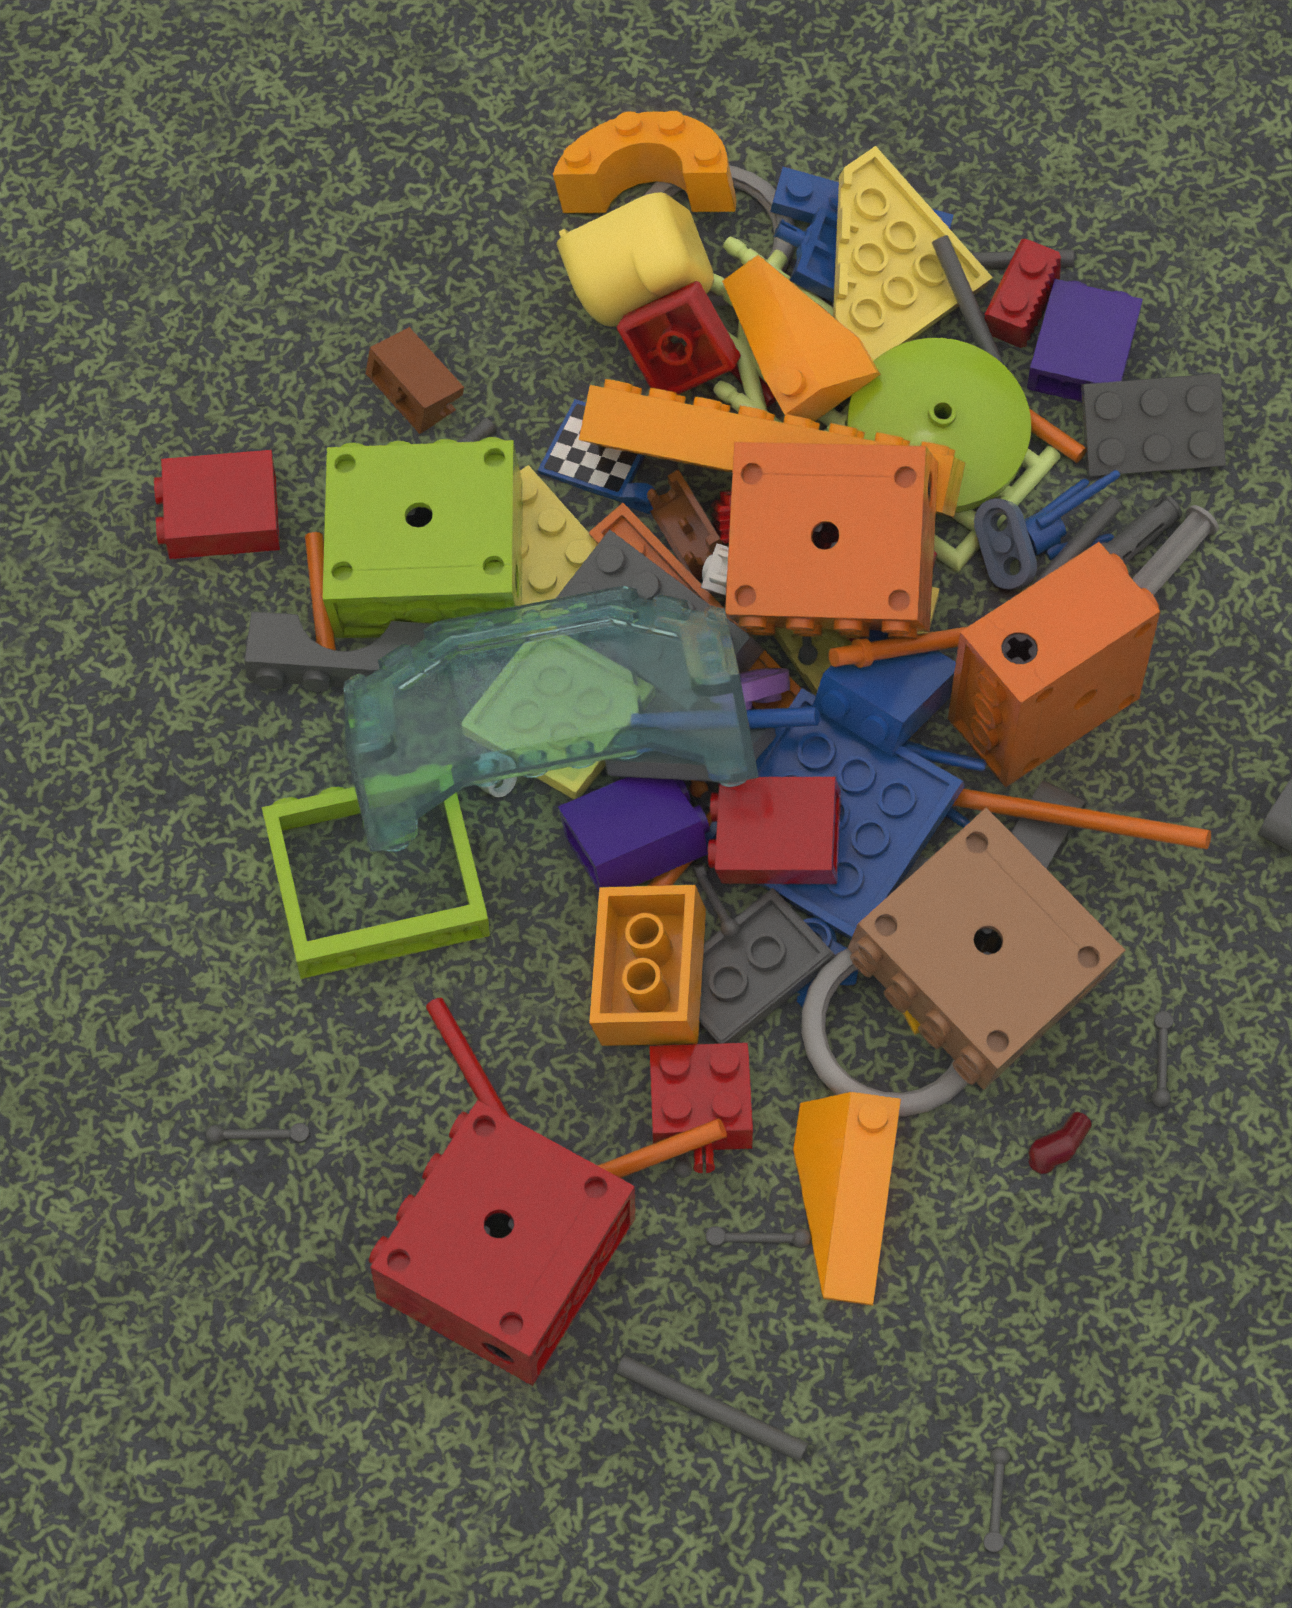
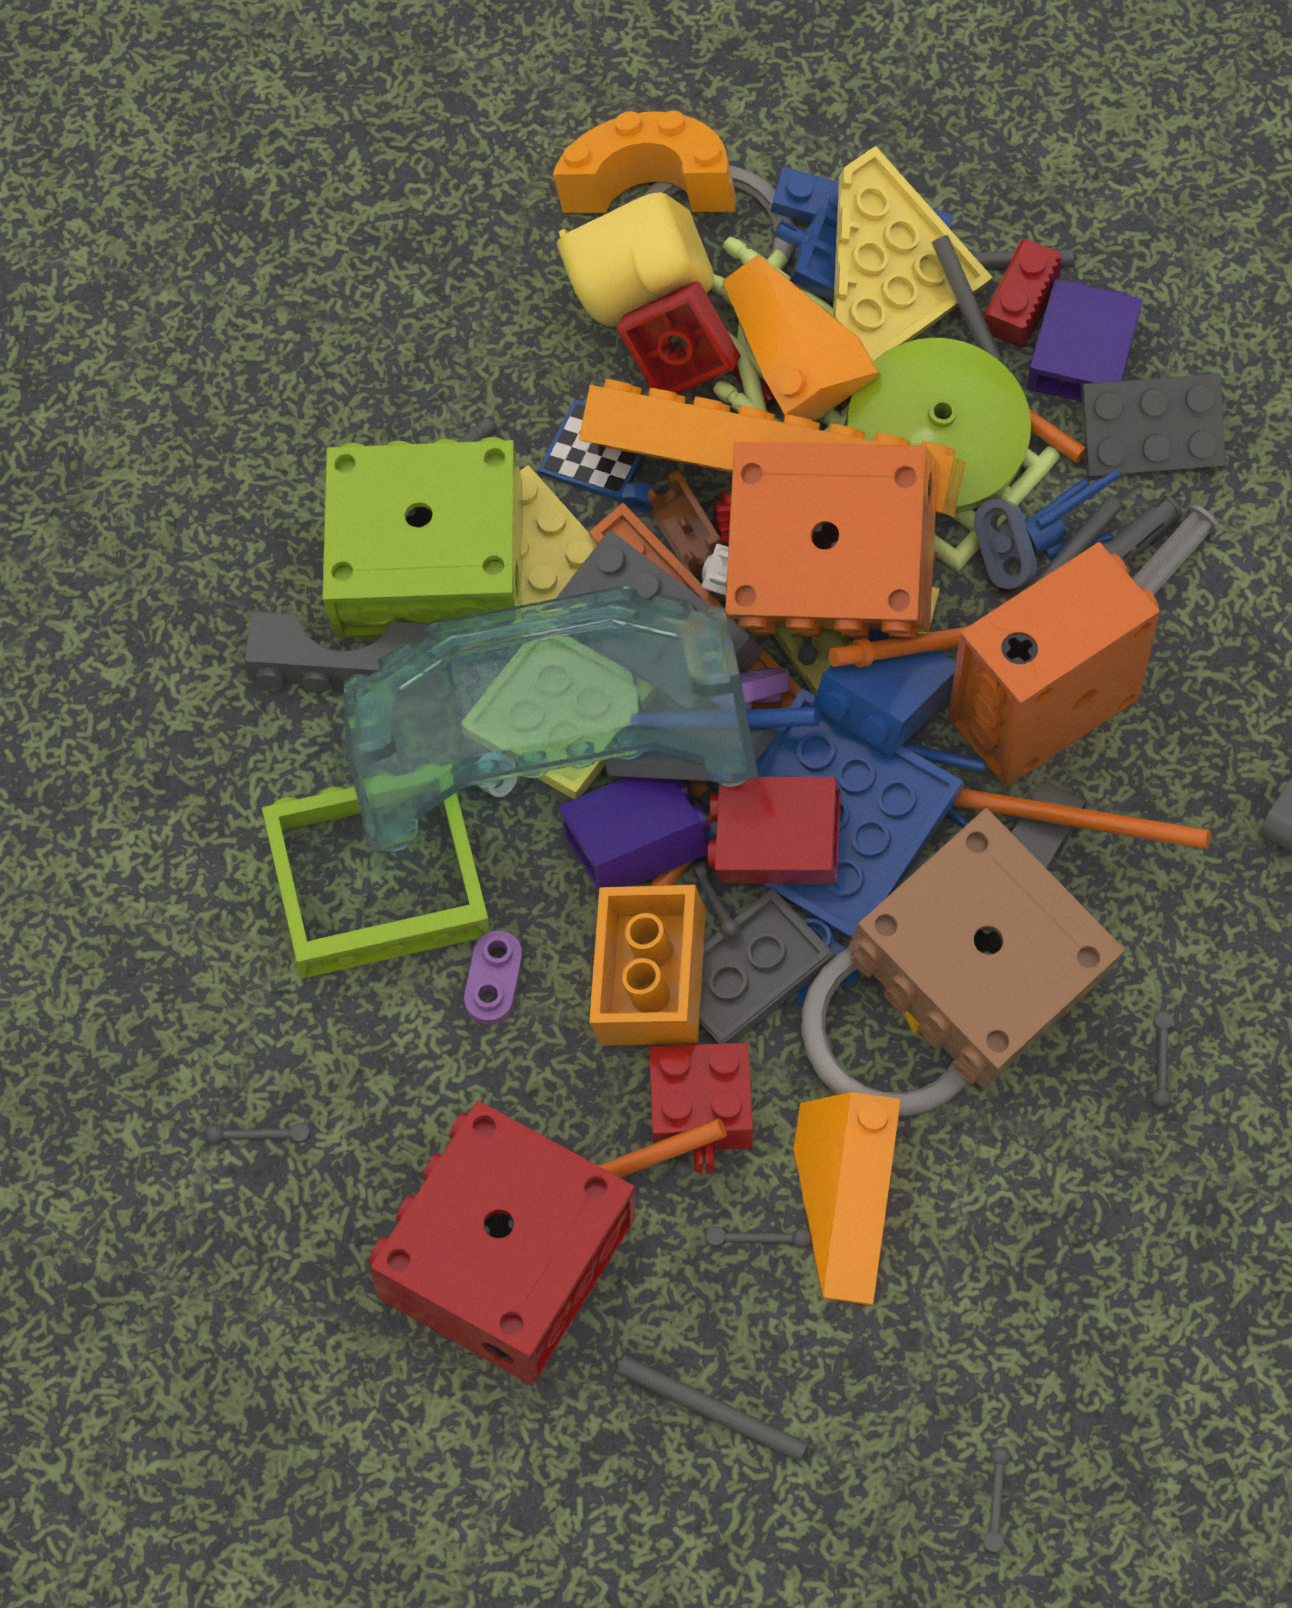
(218, 504): red brick -> none
(315, 558): orange bar -> none
(413, 379): dark orange hinge -> none
(464, 1055): red bar -> none
(493, 976): none -> medium lavender plate
(1059, 1145): dark red arm -> none

